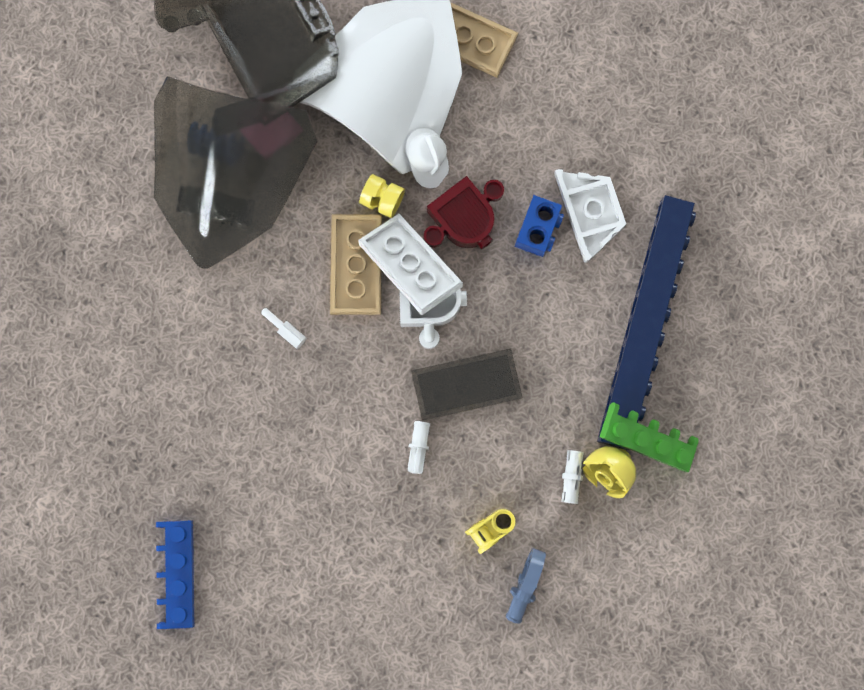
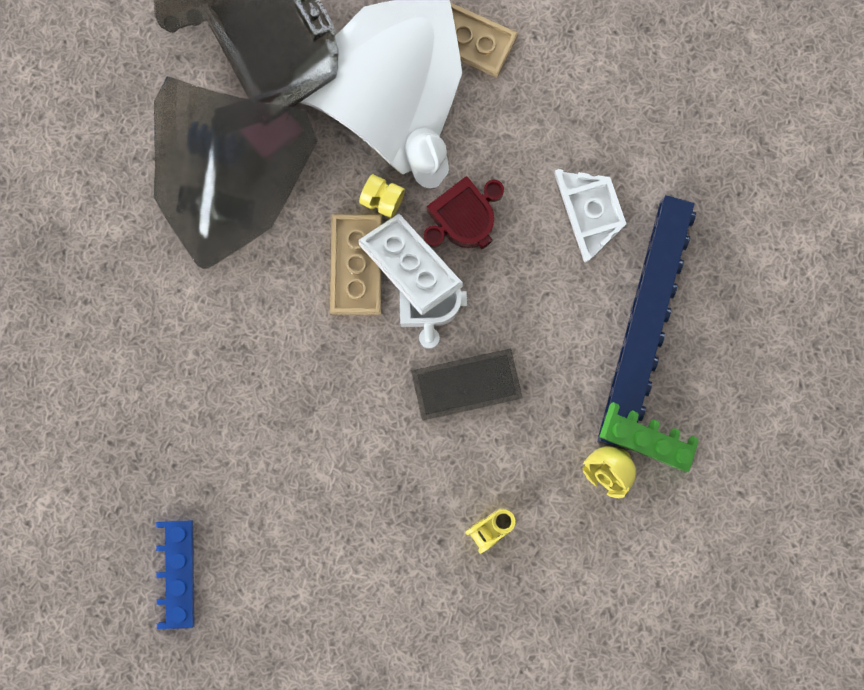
(286, 330): white axle -> none
(418, 447): white axle -> none
(526, 585): sand blue pin -> none
(535, 225): blue brick -> none
(572, 477): white pin -> none

